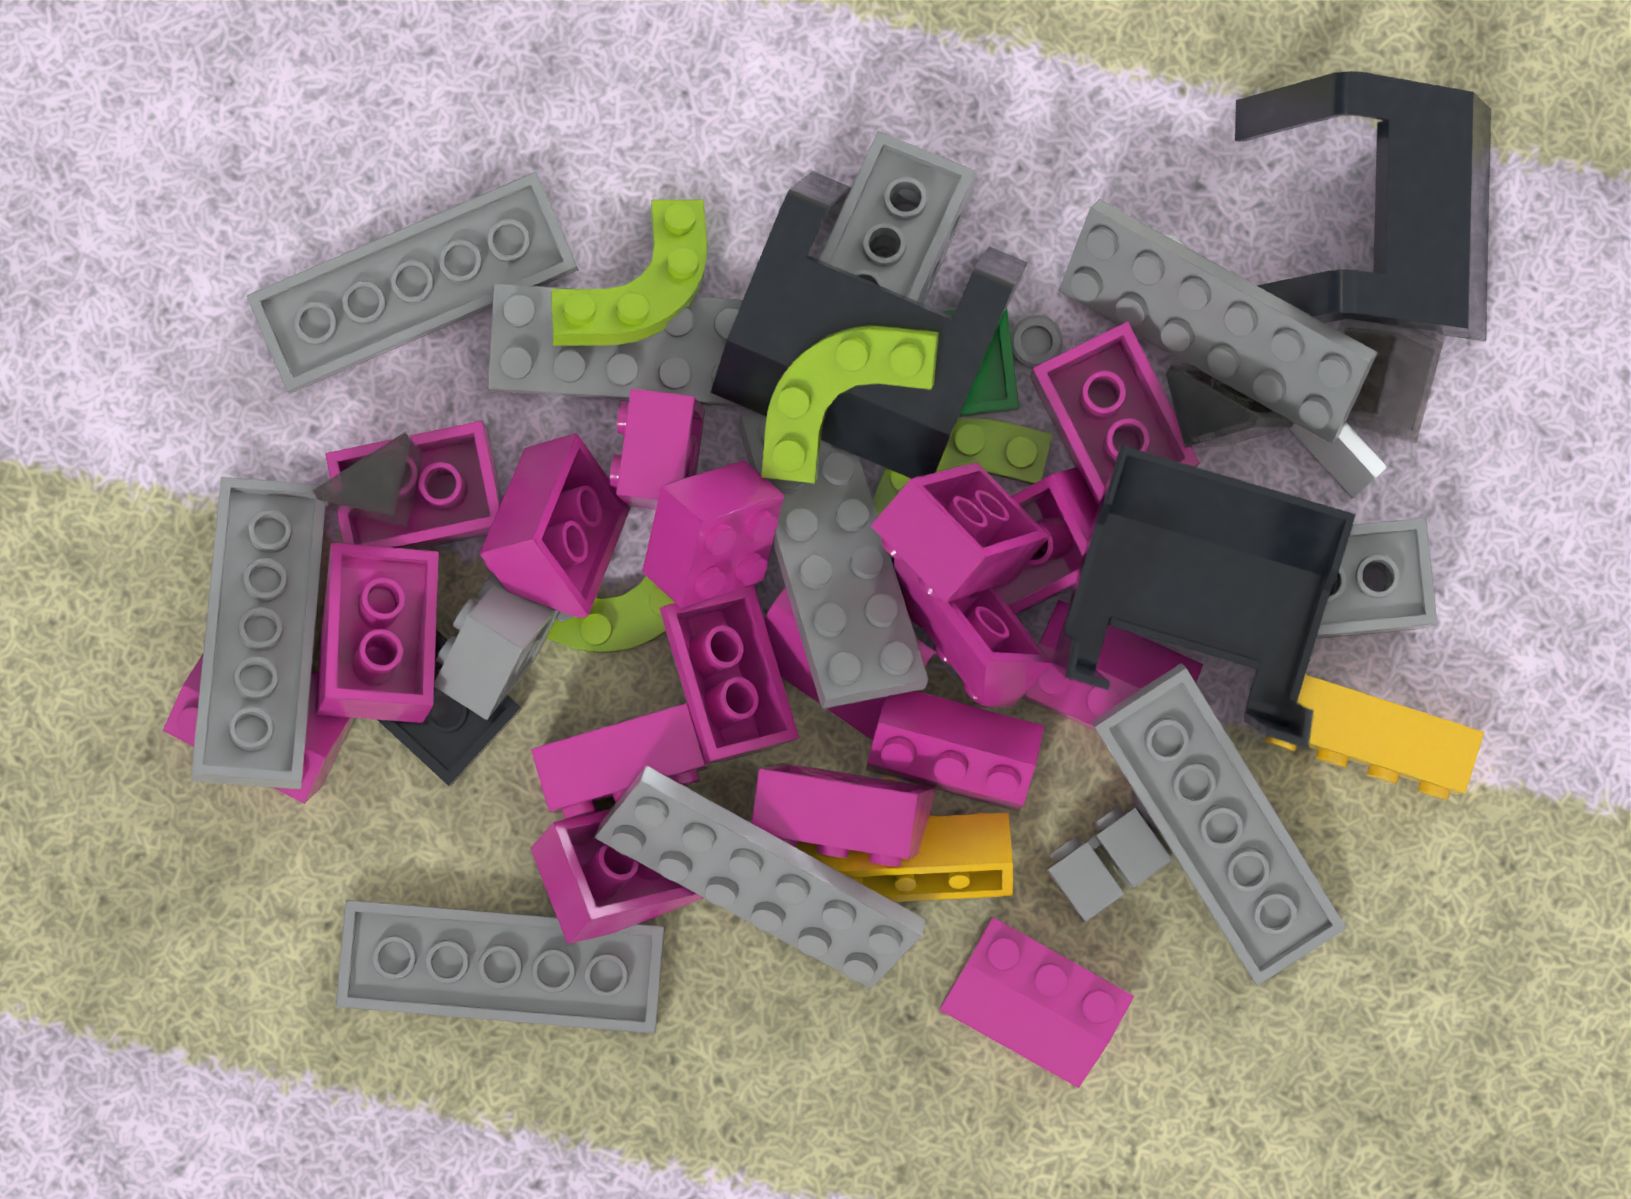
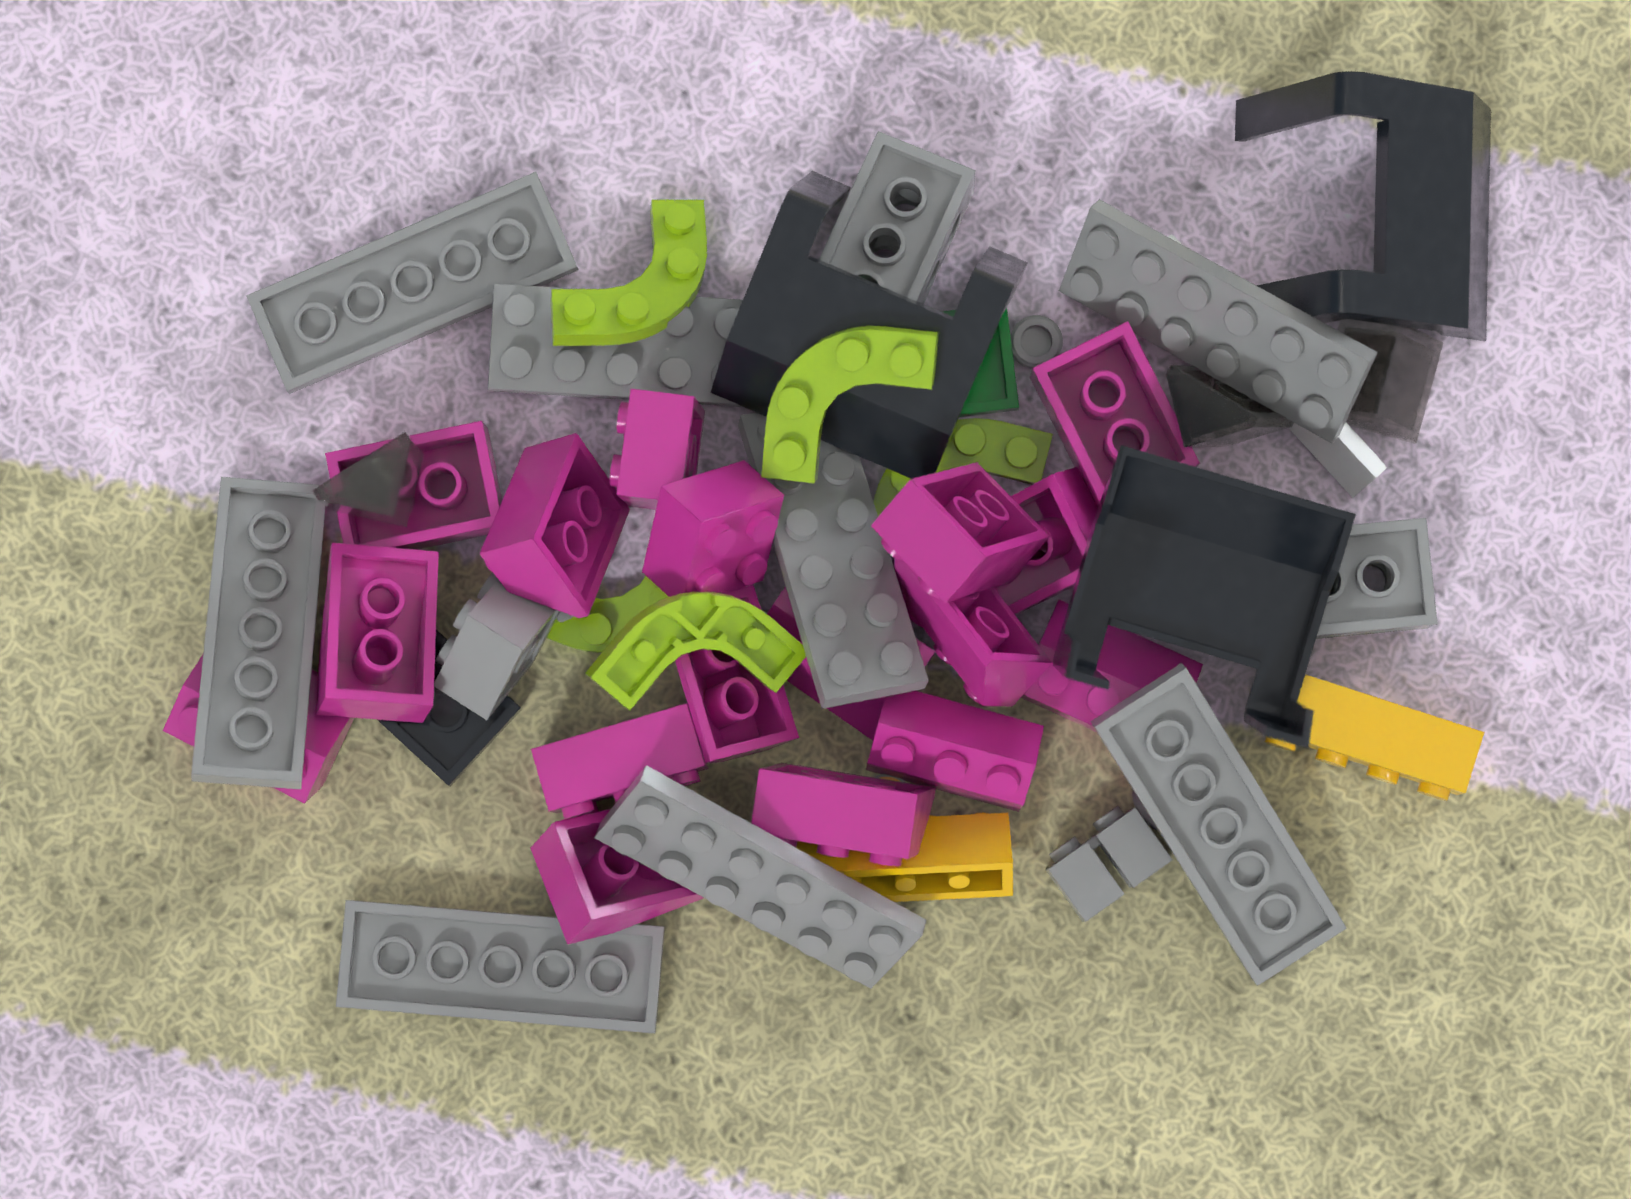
(689, 624): none -> lime plate
(1036, 1002): dark pink slope -> none

